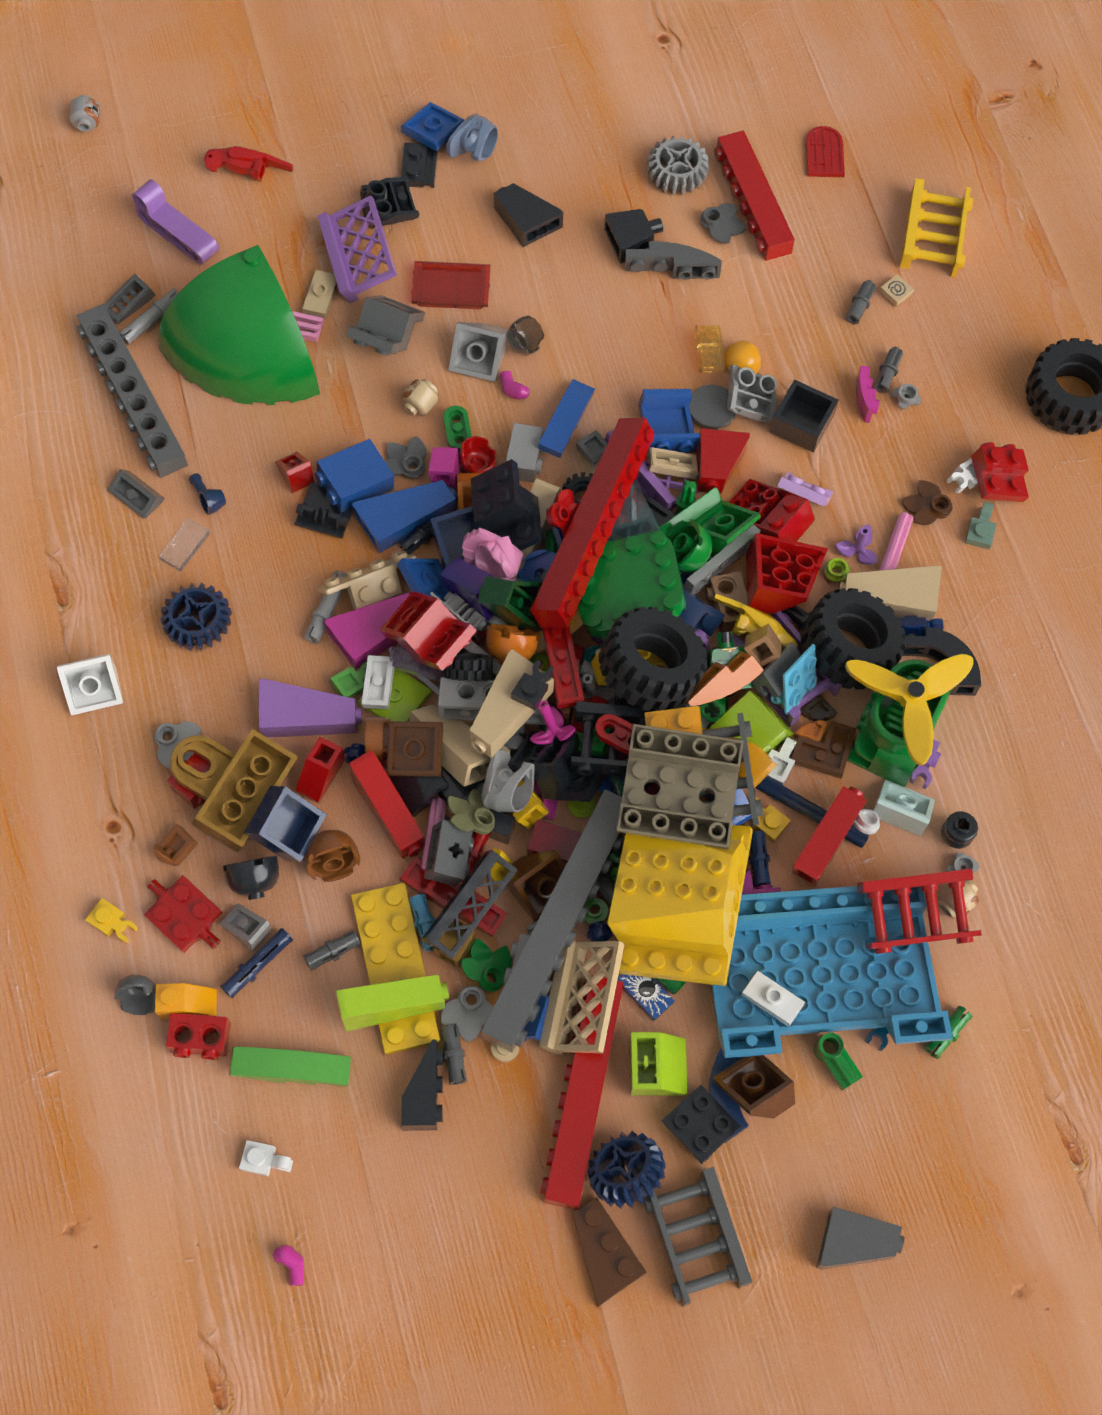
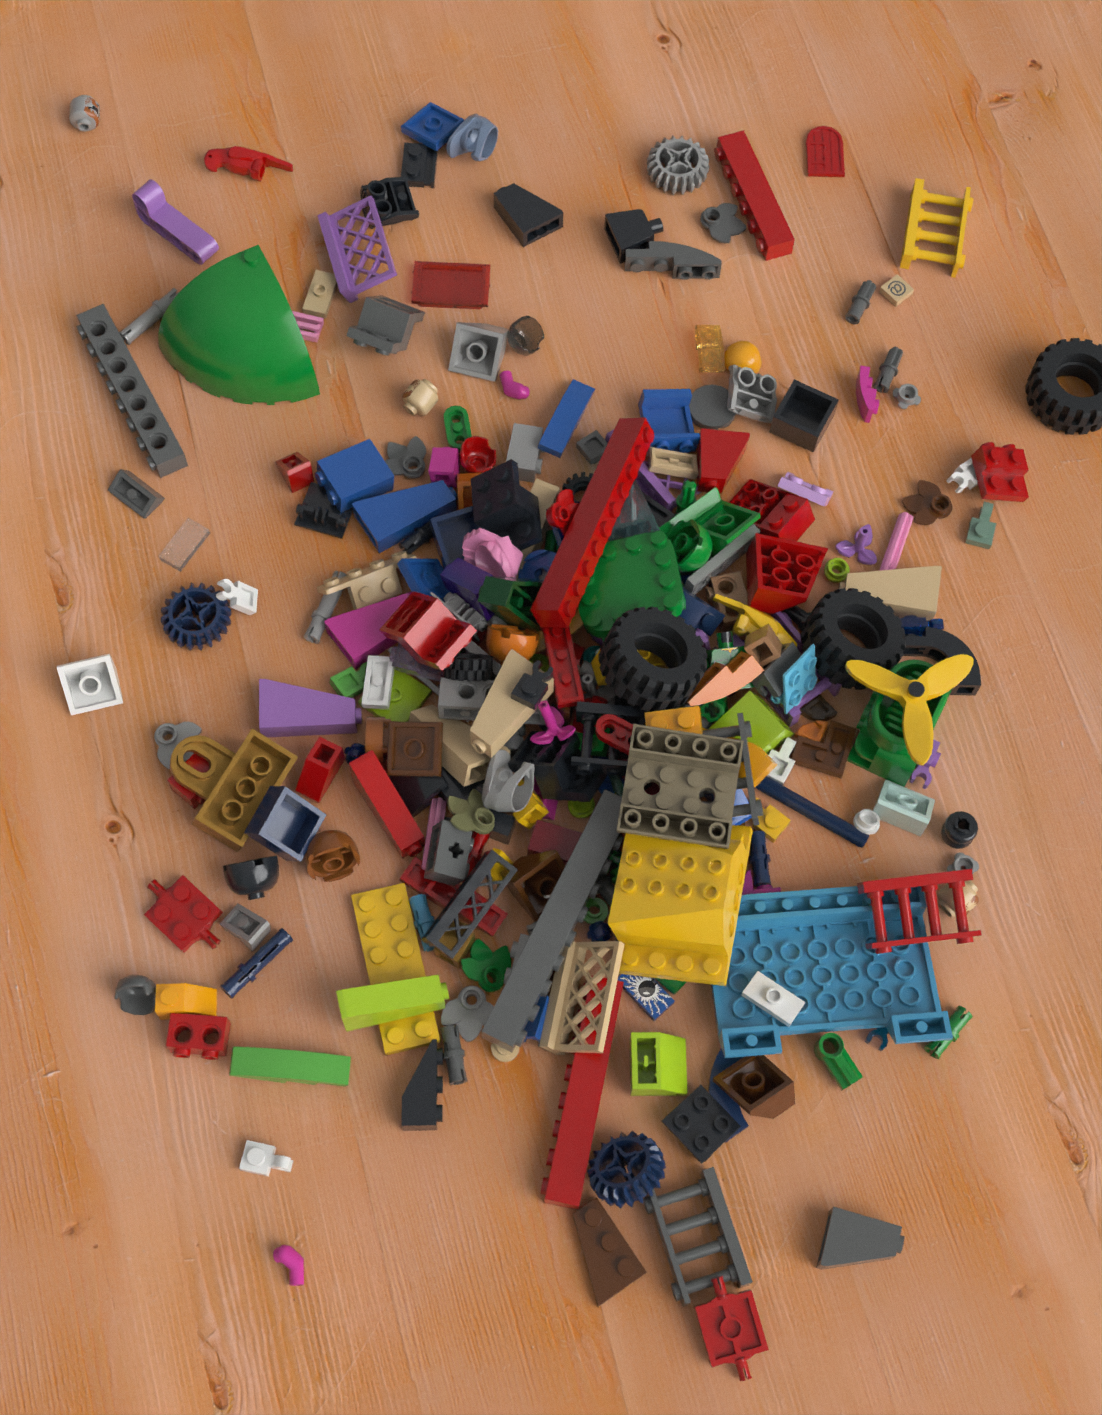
(108, 919): yellow plate -> none
(122, 294): dark grey slope -> none
(174, 846): dark orange plate -> none
(210, 499): dark blue bar -> none
(241, 596): none -> white plate
(332, 950): dark grey pin -> none
(731, 1328): none -> red plate
(829, 835): red slope -> none

